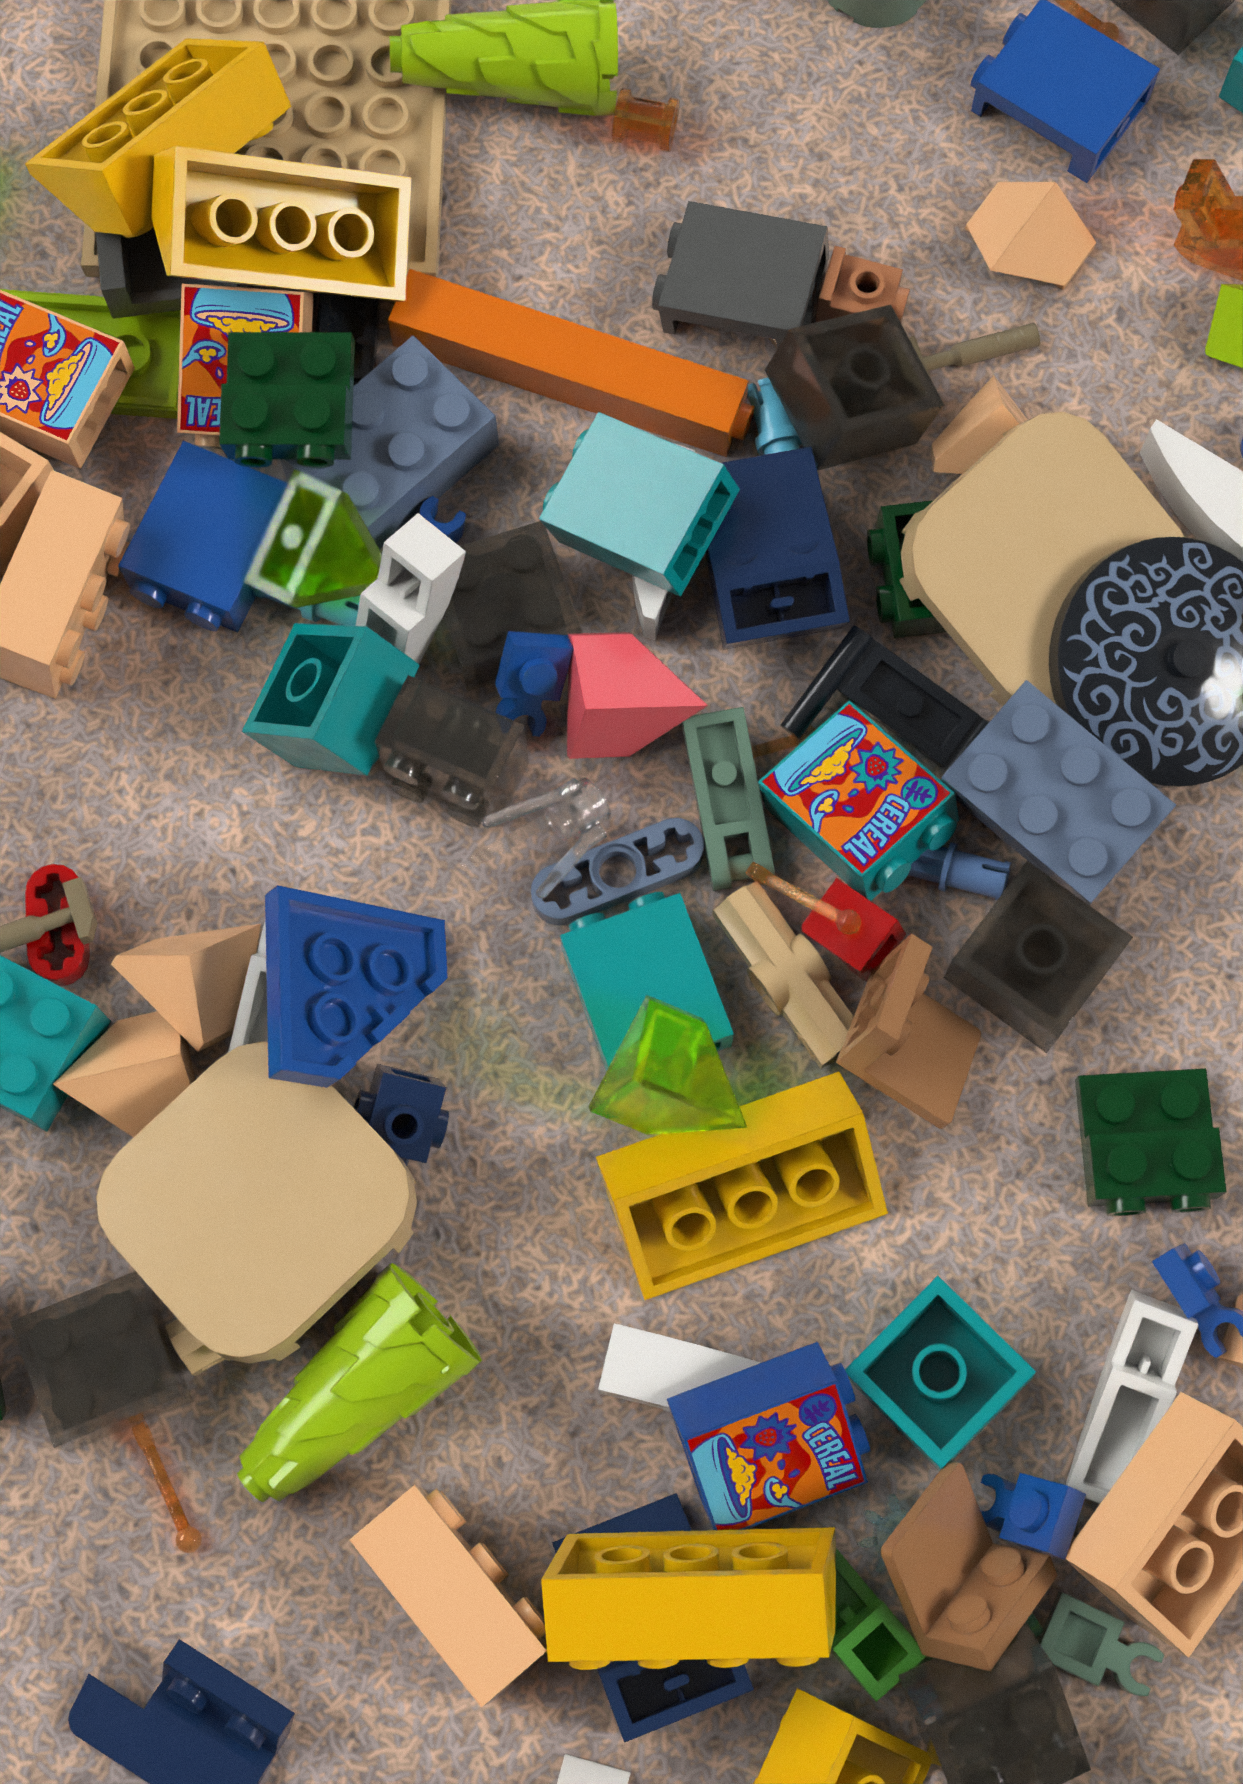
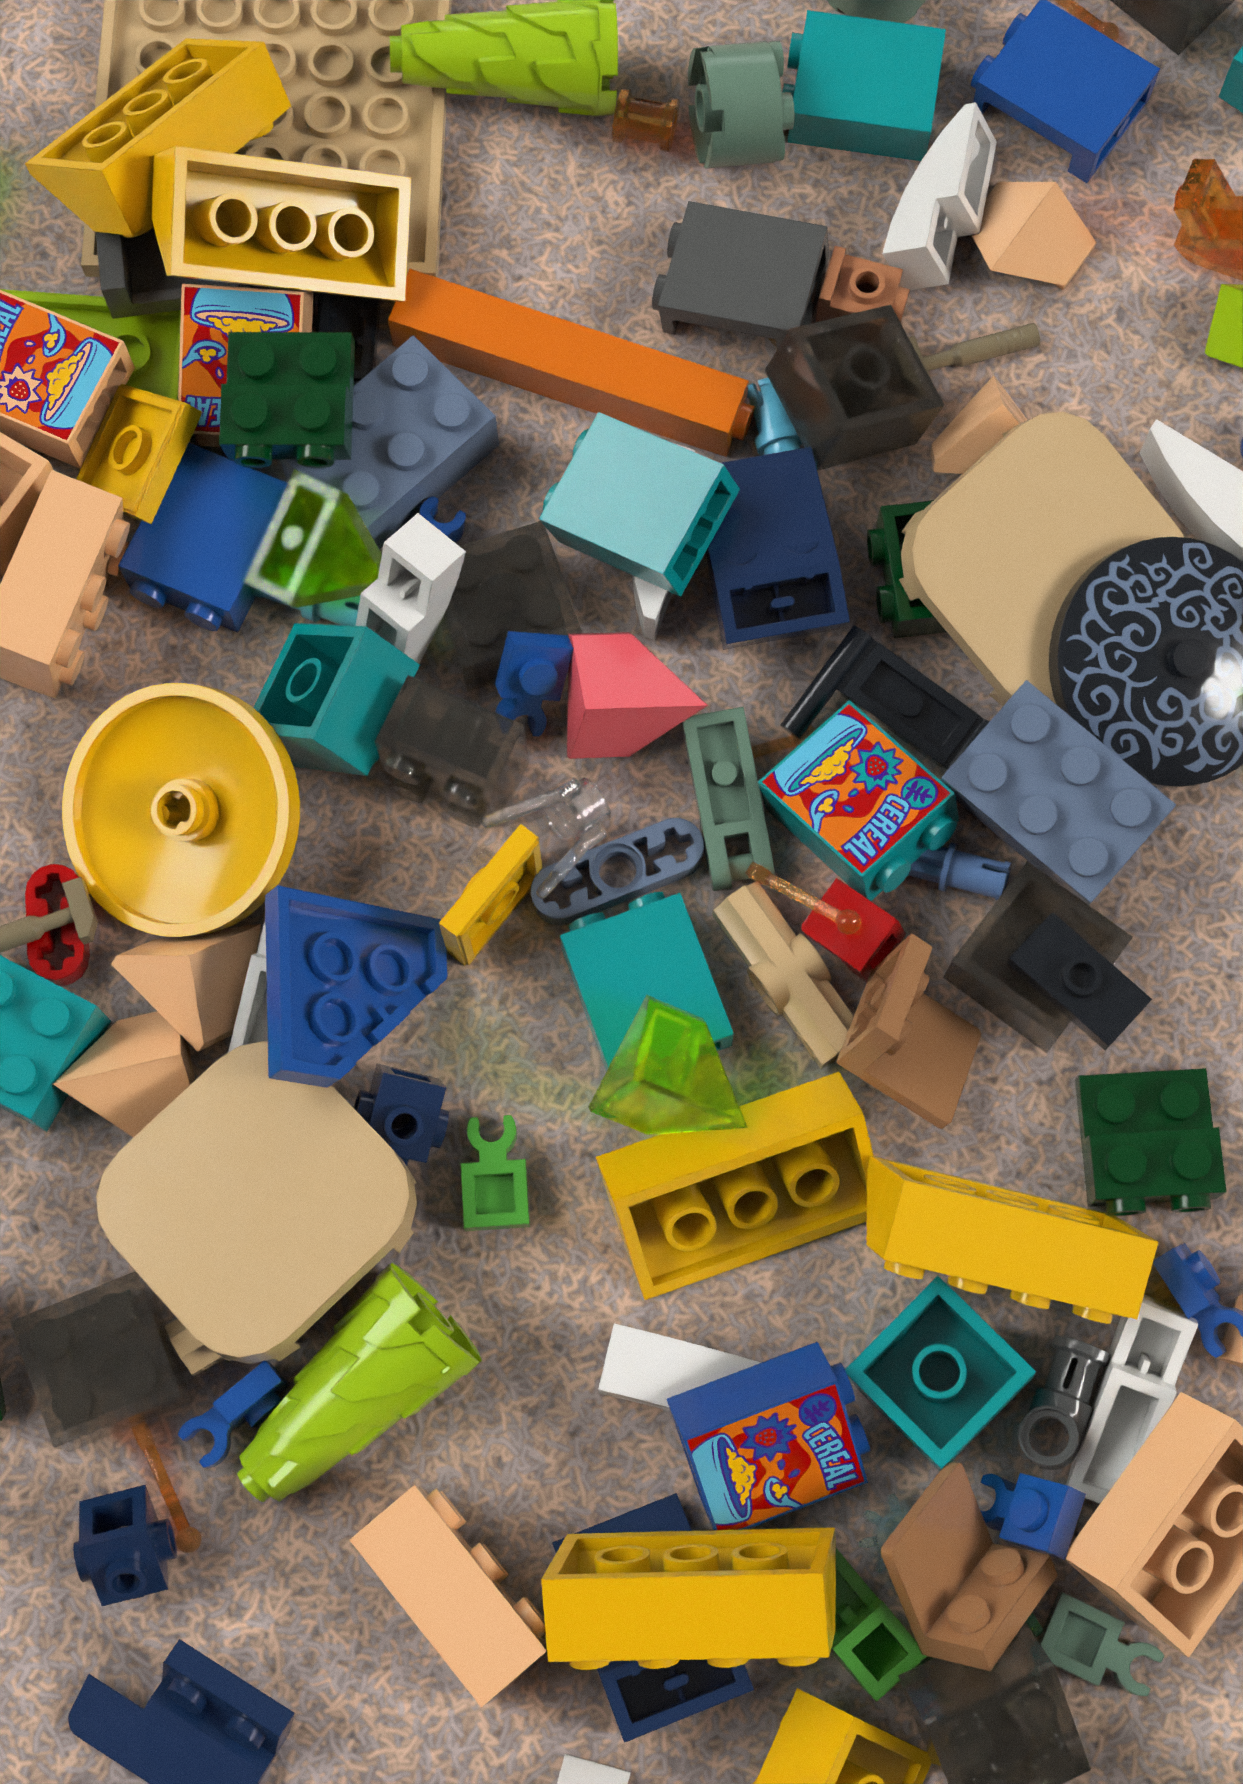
(127, 1559): none -> dark blue brick
(139, 449): none -> yellow plate
(180, 809): none -> yellow dish
(248, 1400): none -> blue plate
(491, 896): none -> yellow plate
(494, 1187): none -> bright green plate
(739, 104): none -> sand green brick
(864, 84): none -> teal brick
(942, 201): none -> white slope
(1006, 1241): none -> yellow slope
(1063, 1404): none -> dark grey connector
(1078, 981): none -> black plate

